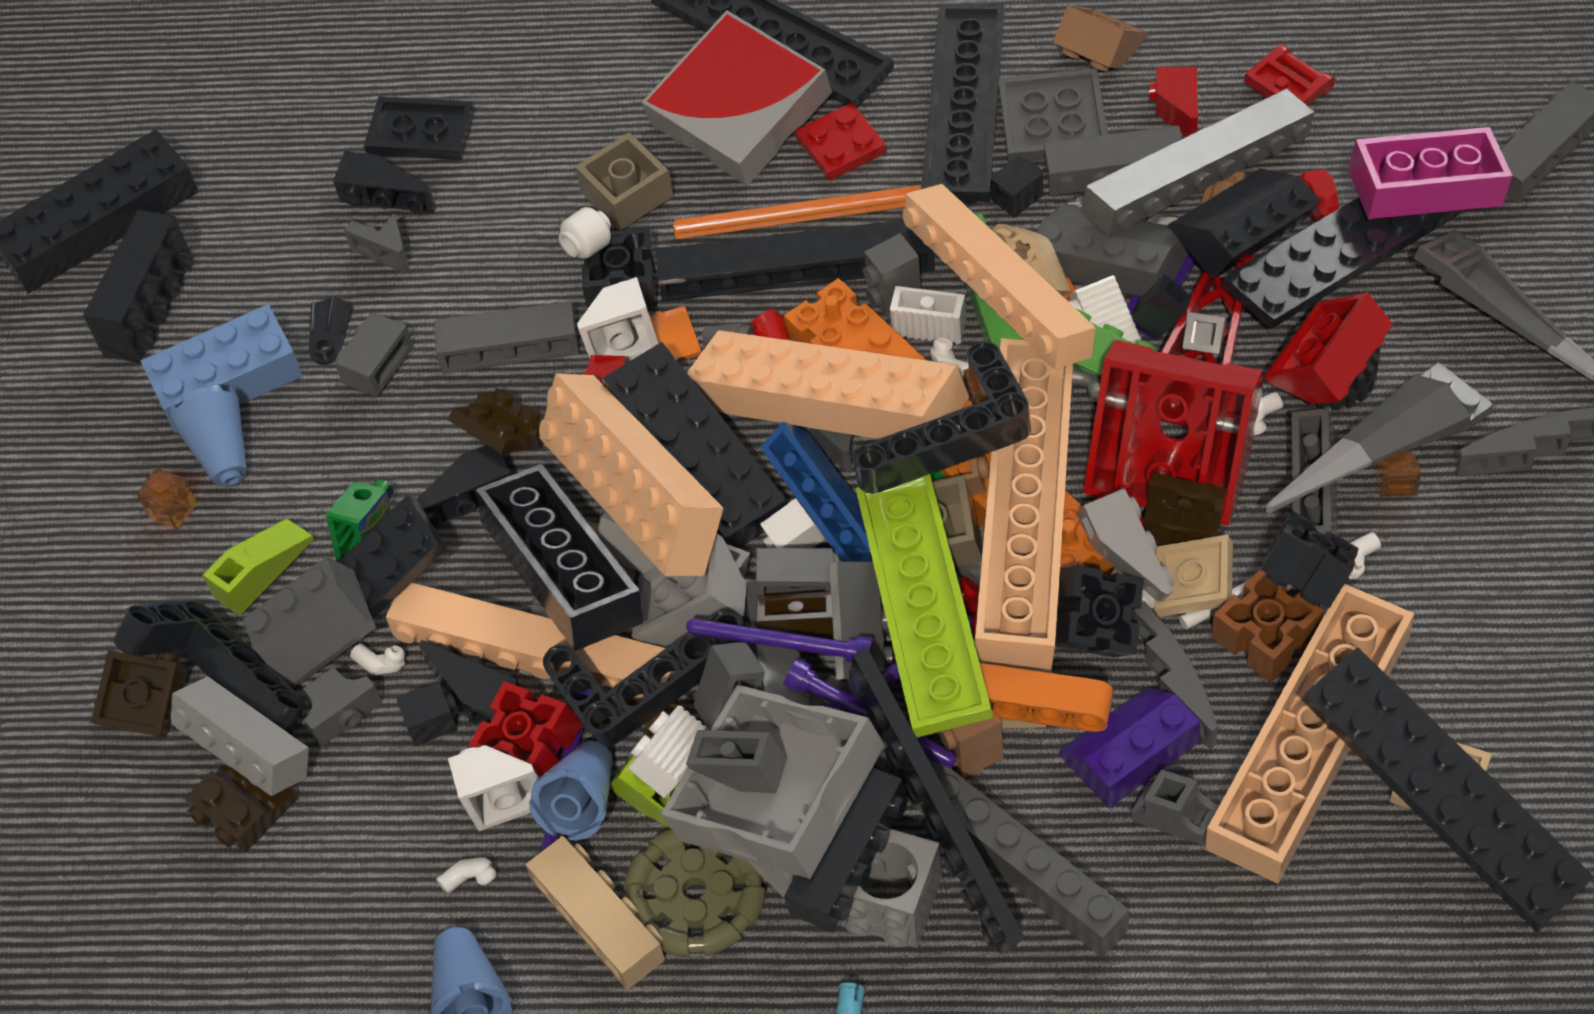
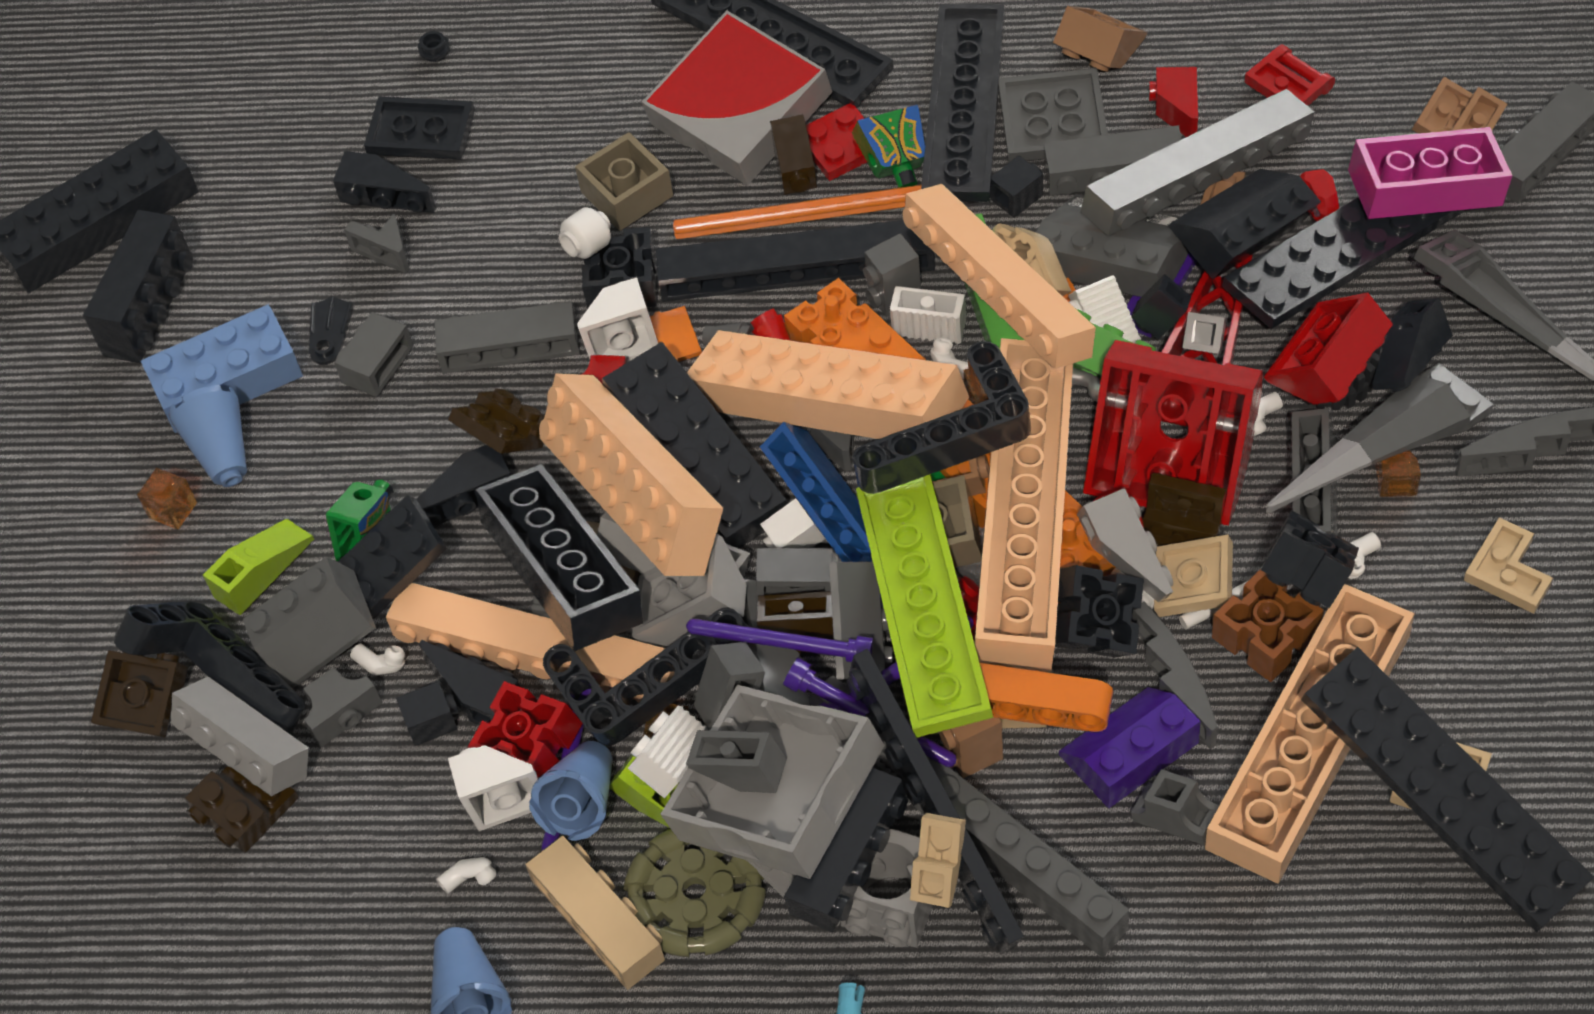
(433, 46): none -> black plate
(793, 154): none -> dark brown slope
(892, 144): none -> torso
(938, 860): none -> tan slope
(1411, 342): none -> black slope
(1458, 109): none -> medium nougat slope
(1500, 571): none -> tan plate

